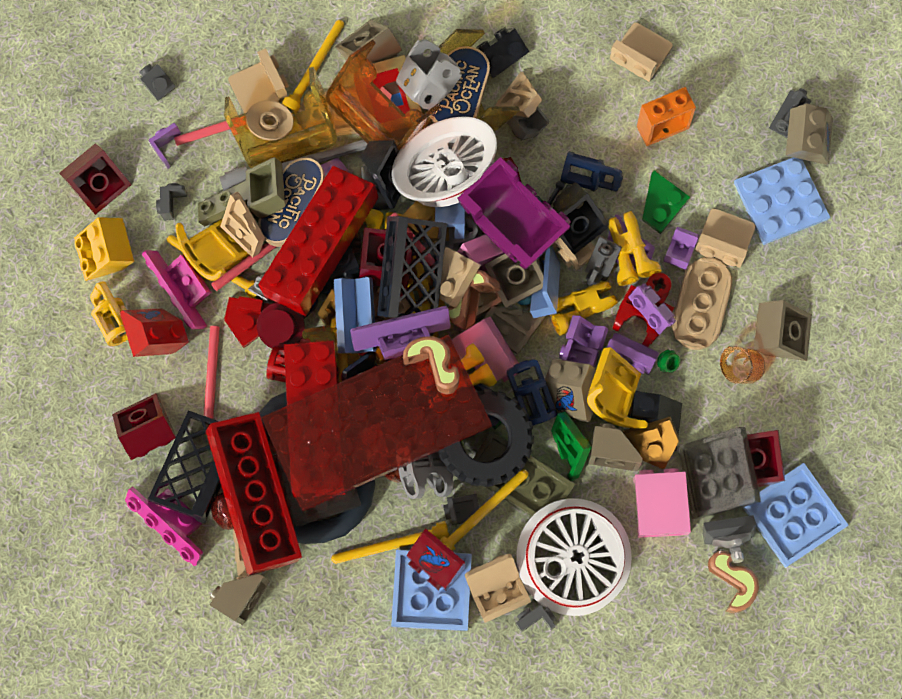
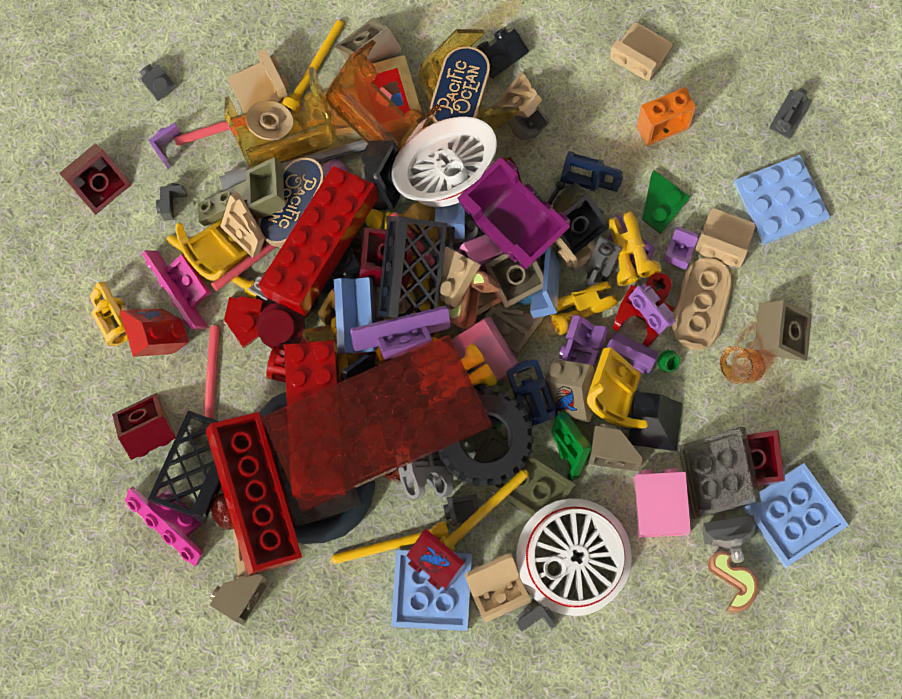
(103, 248): yellow slope -> none
(428, 77): light grey piece -> none
(439, 356): nougat animal -> none
(655, 442): pearl gold plate -> none
(809, 133): dark tan slope -> none

